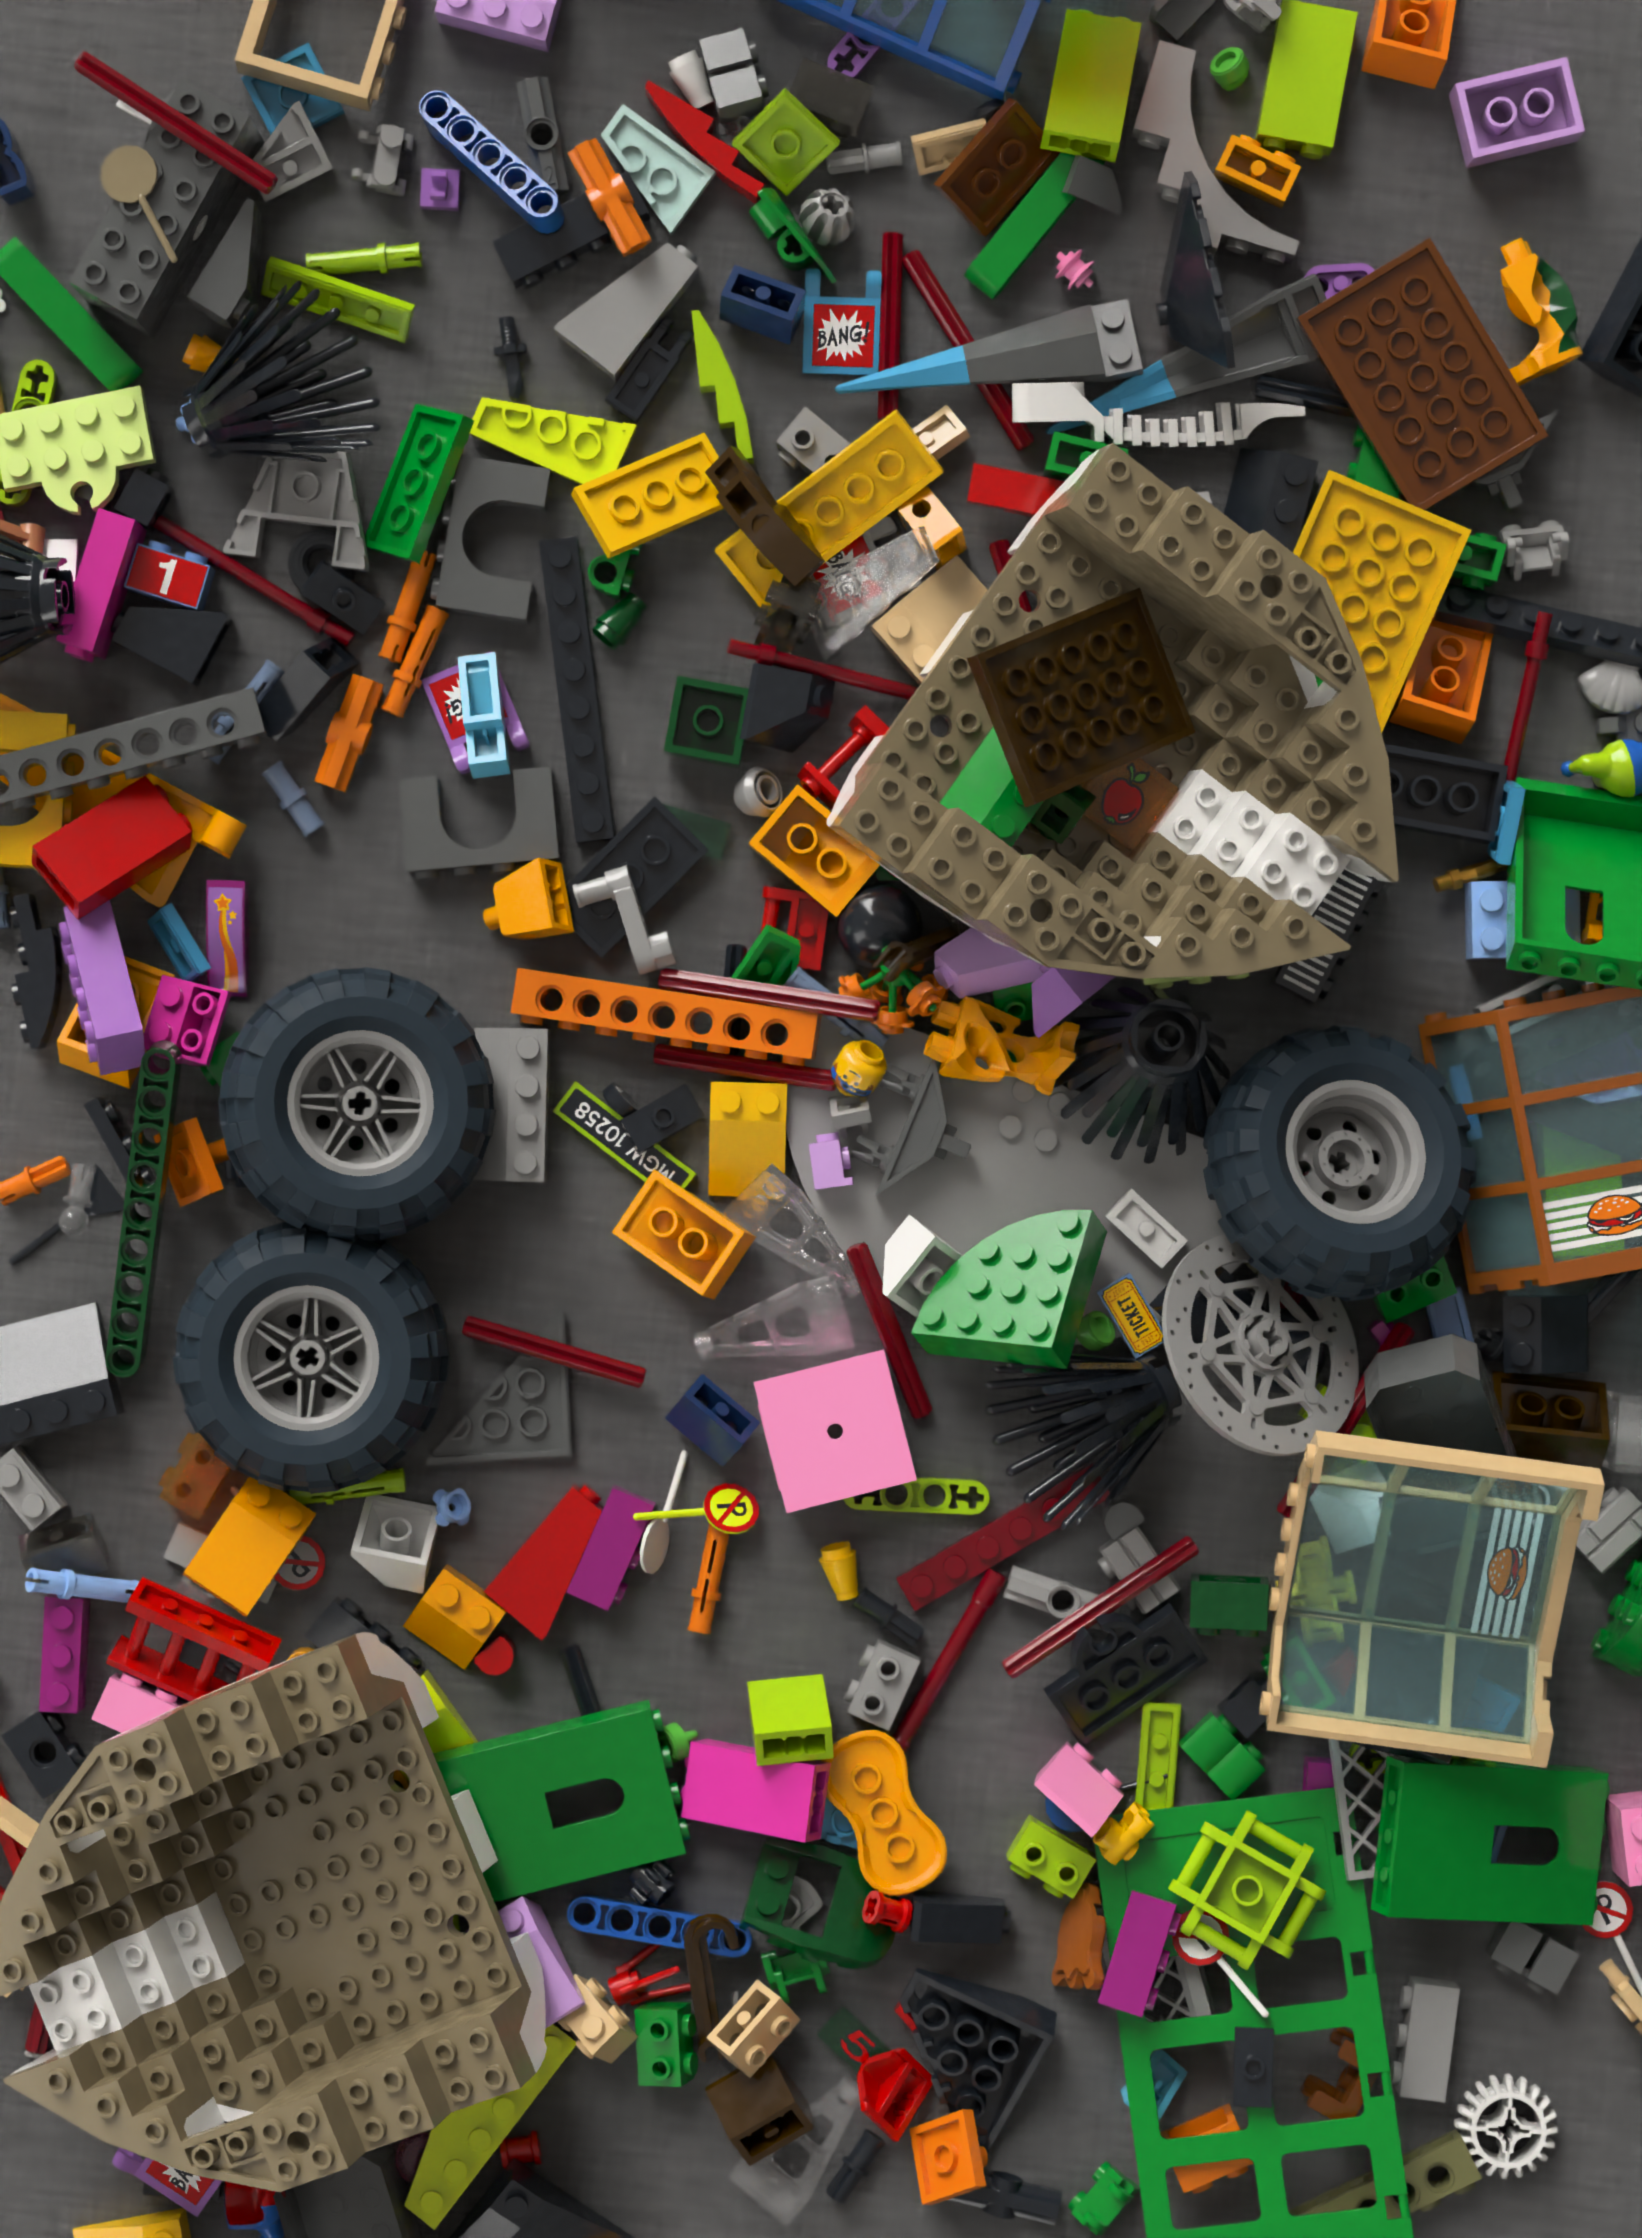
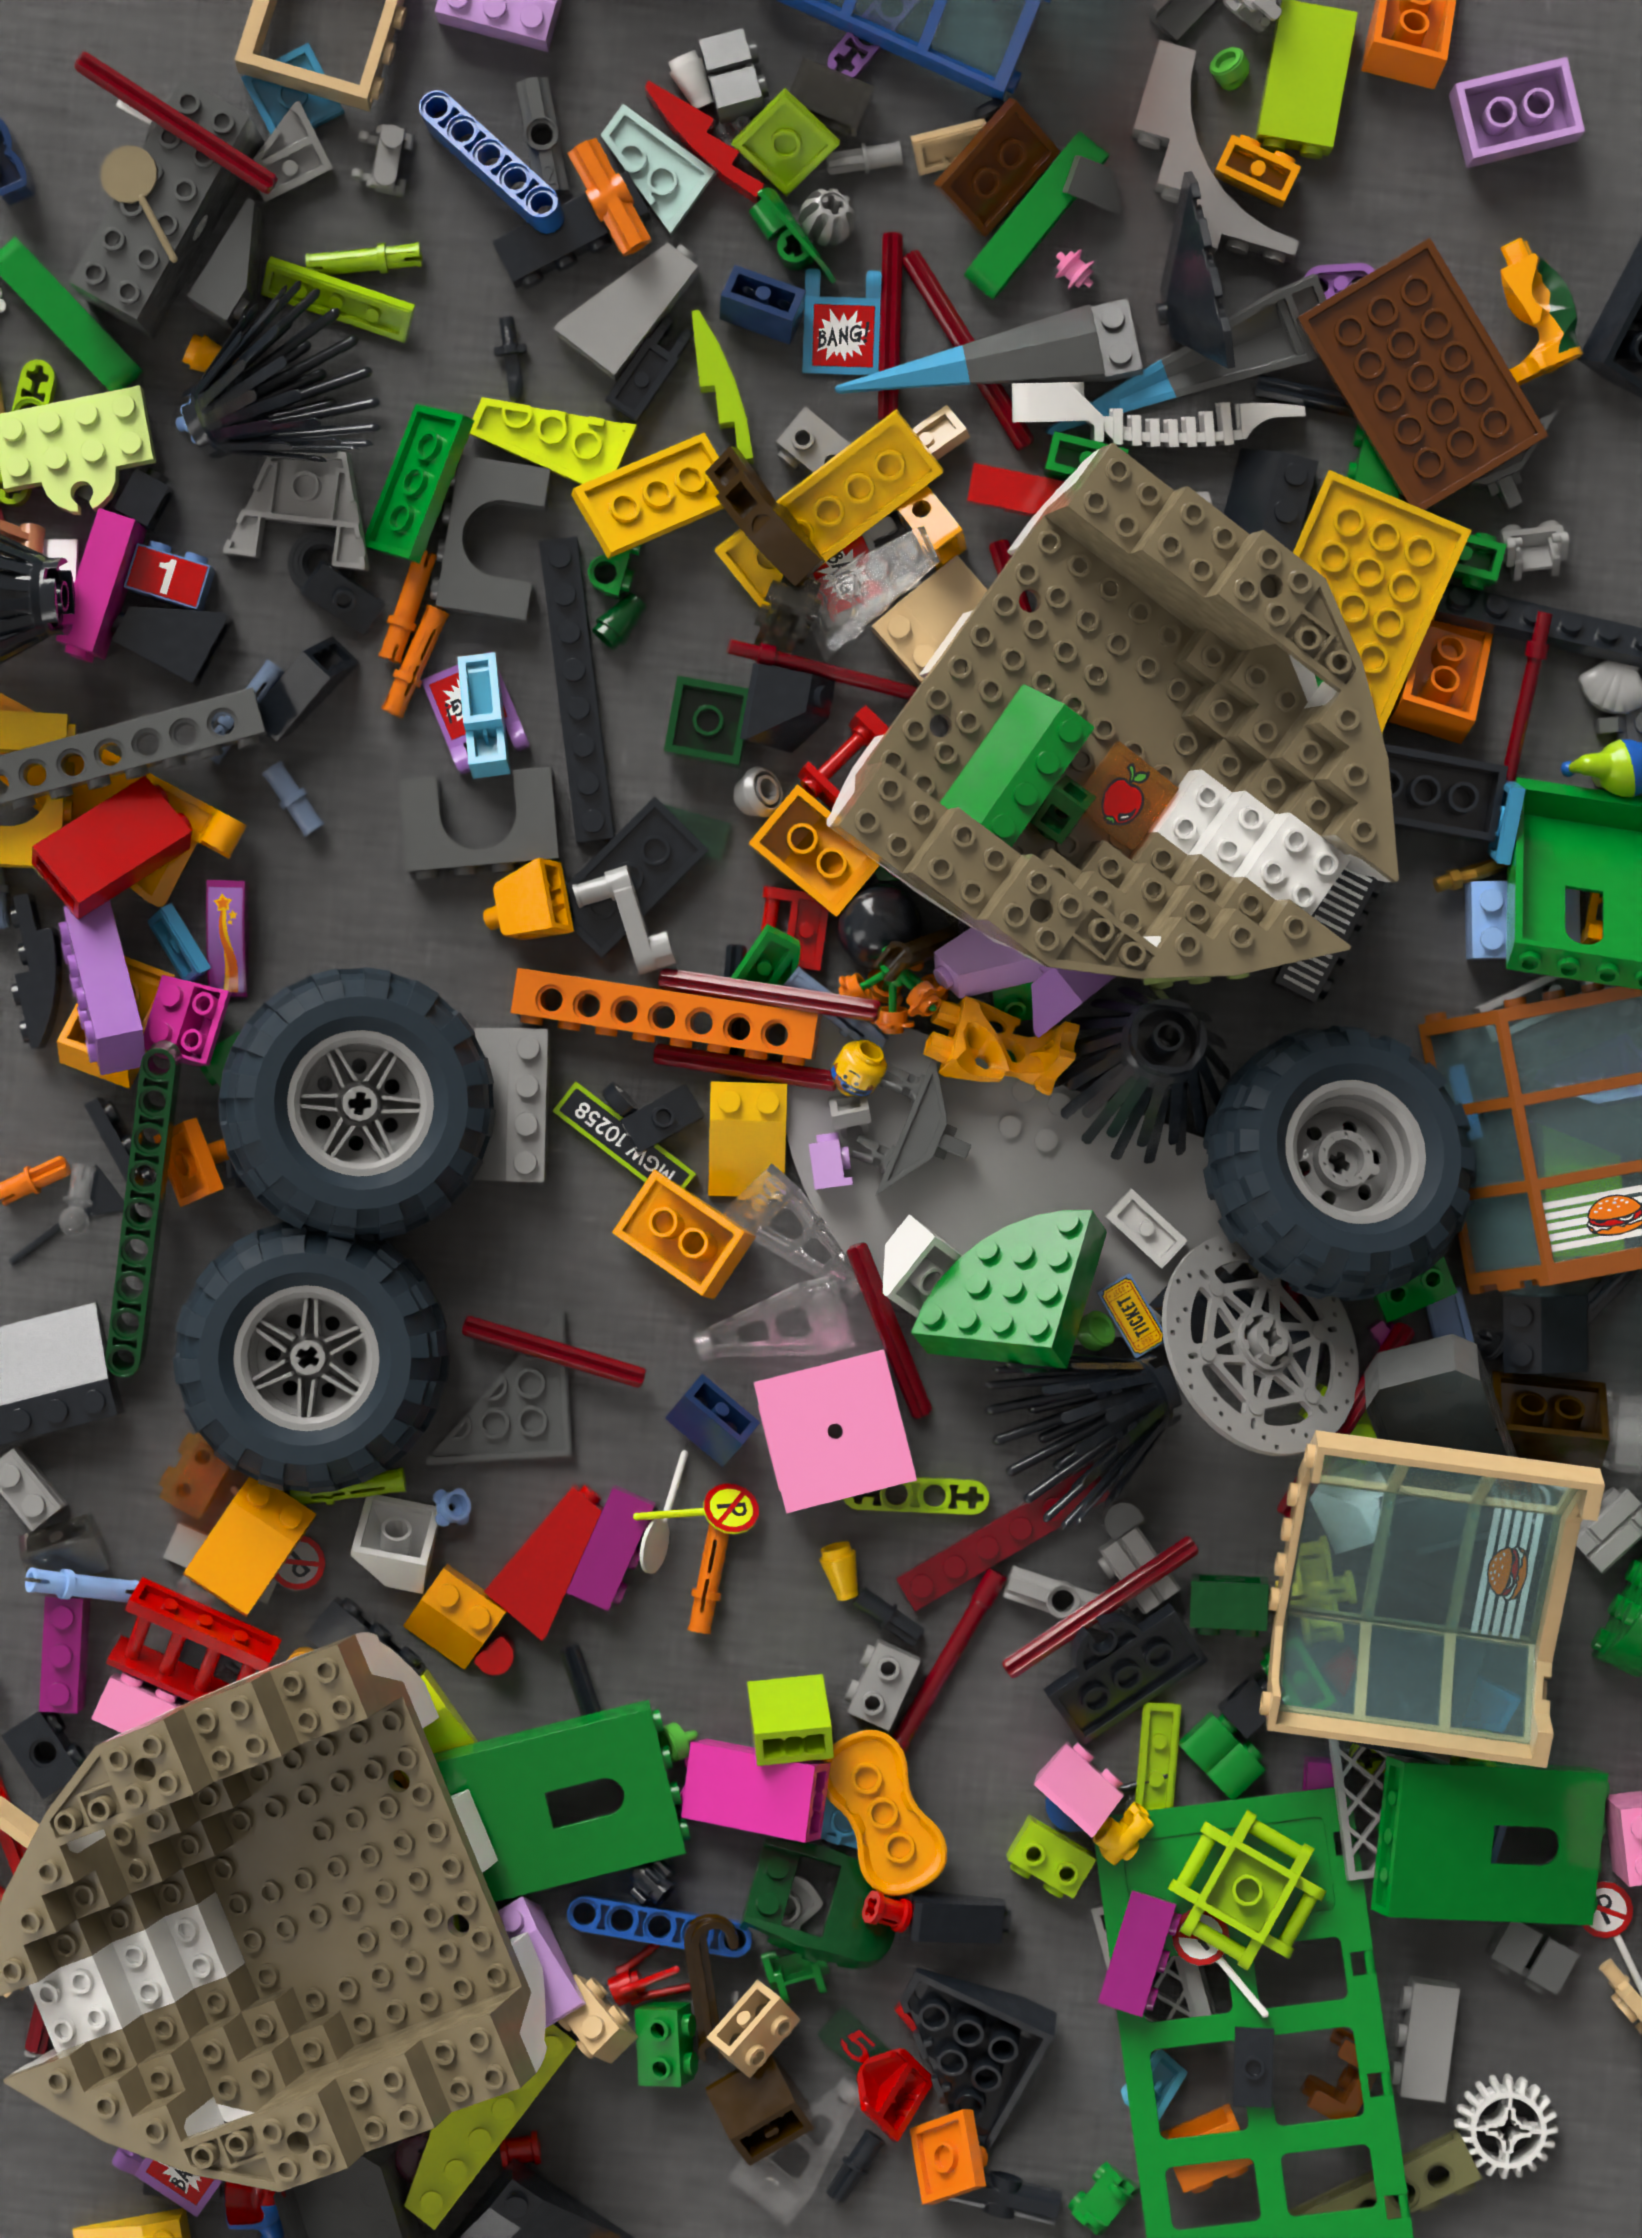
(316, 619): dark red bar -> none
(349, 733): orange piece -> none
(440, 189): medium lavender tile -> none
(1081, 696): dark brown plate -> none
(1081, 1942): dark orange tile -> none
(1091, 85): lime brick -> none

